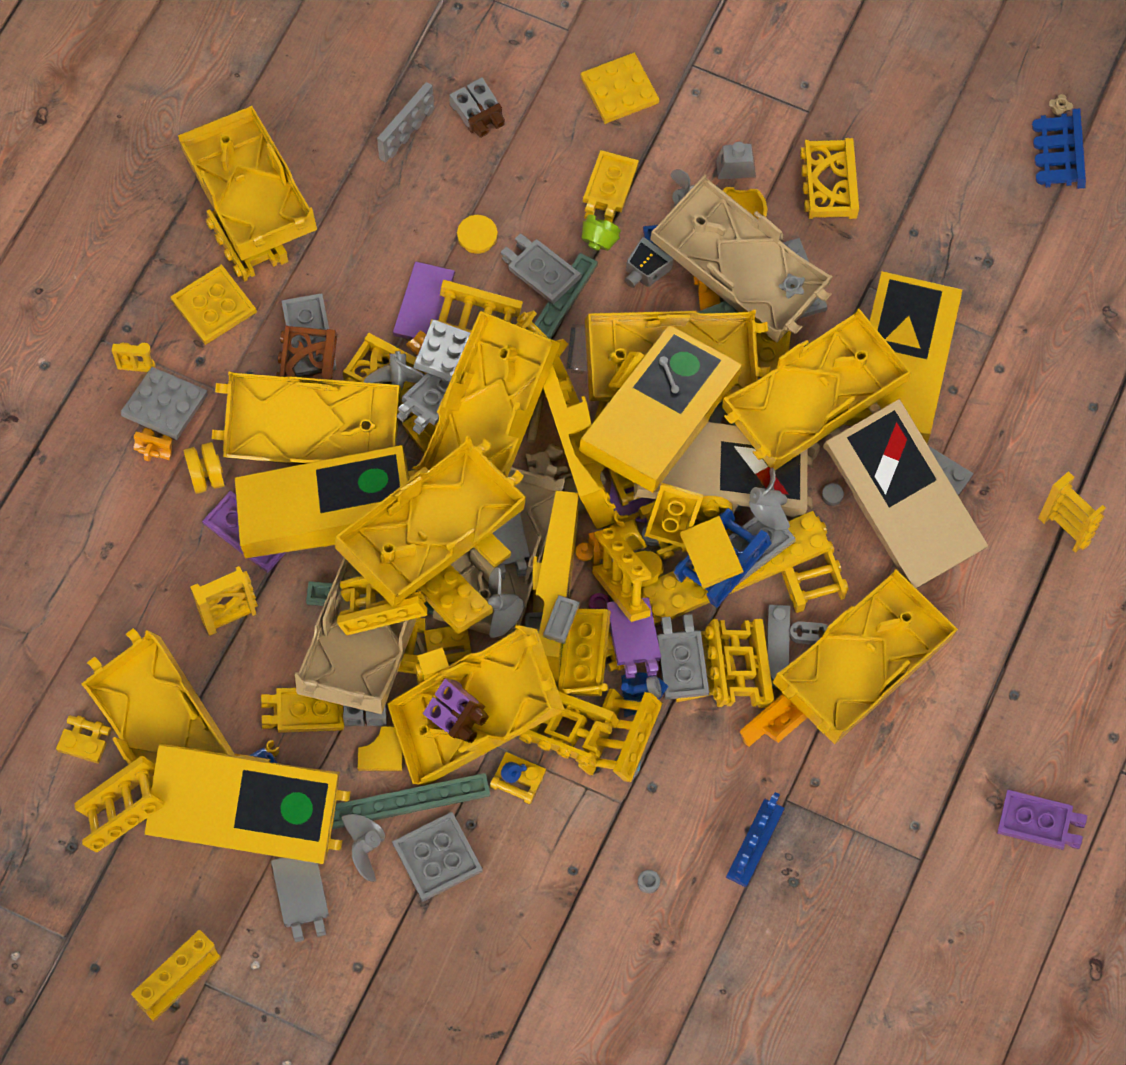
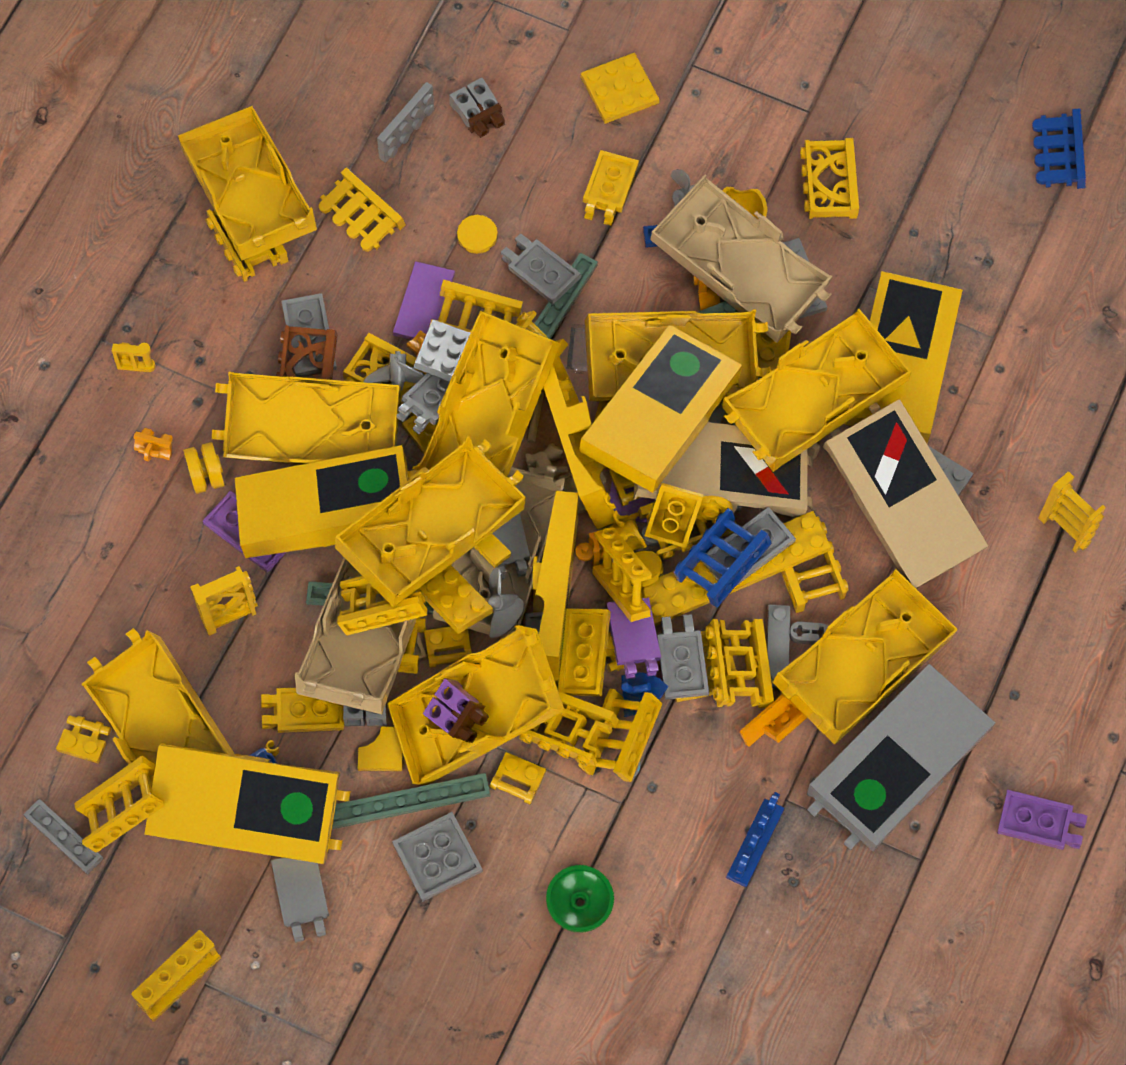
(62, 836): none -> light grey plate
(164, 403): light grey plate -> none
(213, 304): yellow plate -> none
(357, 201): none -> yellow fence
(366, 837): light grey piece -> none
(430, 664): yellow arch -> none
(512, 771): blue piece -> none
(561, 619): light grey tile -> none
(584, 884): none -> green dish
(598, 601): magenta tile -> none
(599, 233): lime cone -> none
(603, 687): yellow hinge -> none
(625, 370): yellow tile -> none
(647, 264): torso -> none
(648, 881): light grey tile -> none
(654, 686): light grey tile -> none
(663, 361): light grey hinge -> none
(711, 552): yellow tile -> none
(736, 161): light grey torso -> none
(766, 505): light grey piece -> none
(792, 280): light grey plate -> none
(832, 494): light grey tile -> none
(899, 758): none -> light grey piece
(1058, 109): tan plate -> none

